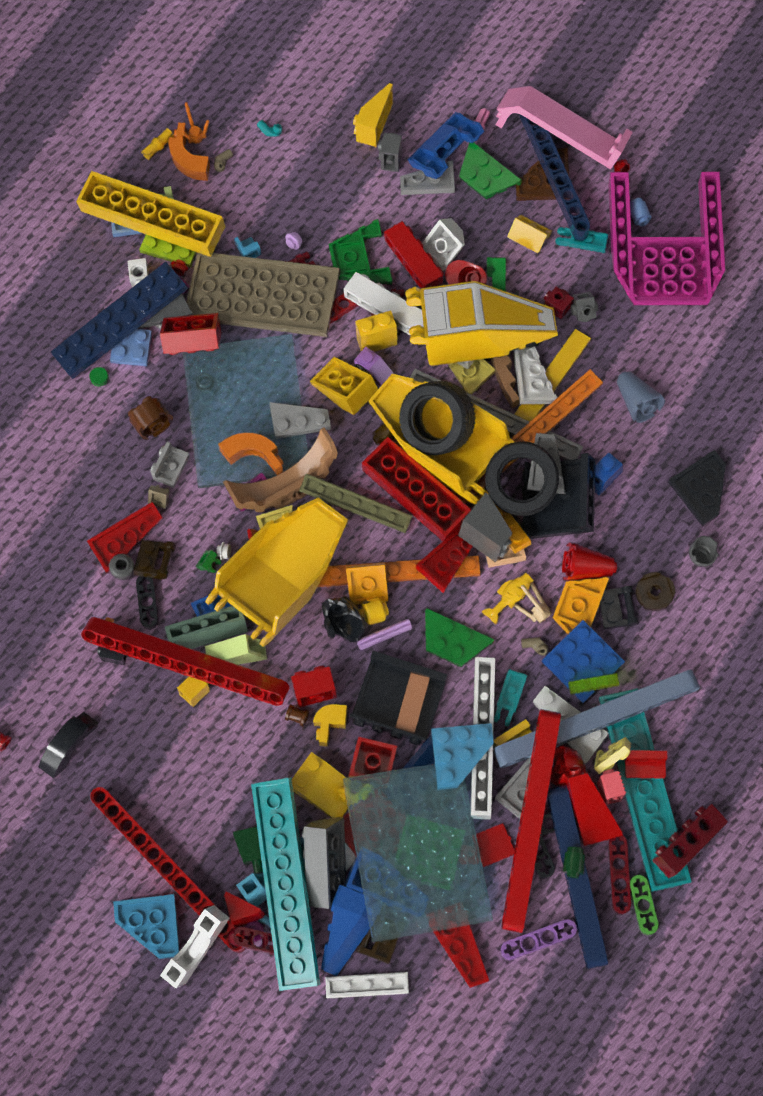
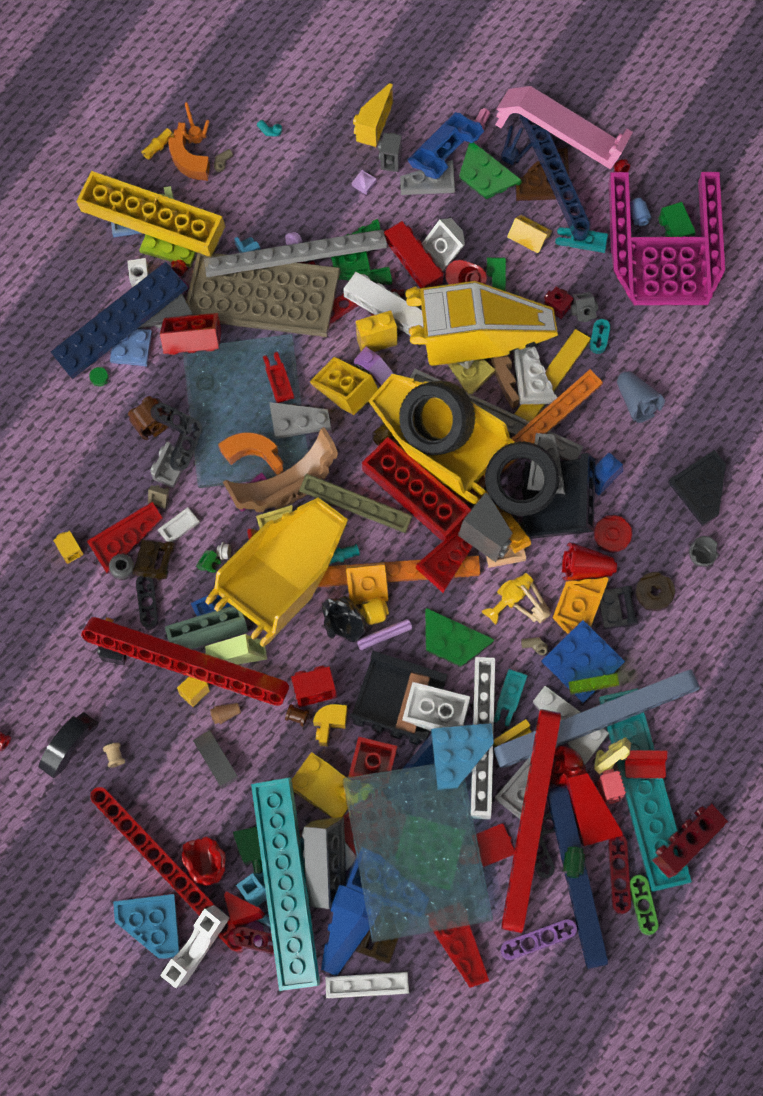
(68, 546): none -> yellow brick
(114, 755): none -> tan bush
(178, 525): none -> white tile
(183, 428): none -> black beam
(204, 860): none -> red hair
(215, 759): none -> dark grey slope
(224, 712): none -> medium nougat cone
(278, 379): none -> red hinge
(295, 253): none -> light grey plate
(345, 553): none -> teal pin
(364, 182): none -> lavender tile
(435, 707): none -> white slope
(510, 154): none -> dark blue plant
(595, 336): none -> teal beam
(612, 539): none -> red tile
(676, 221): none -> green brick

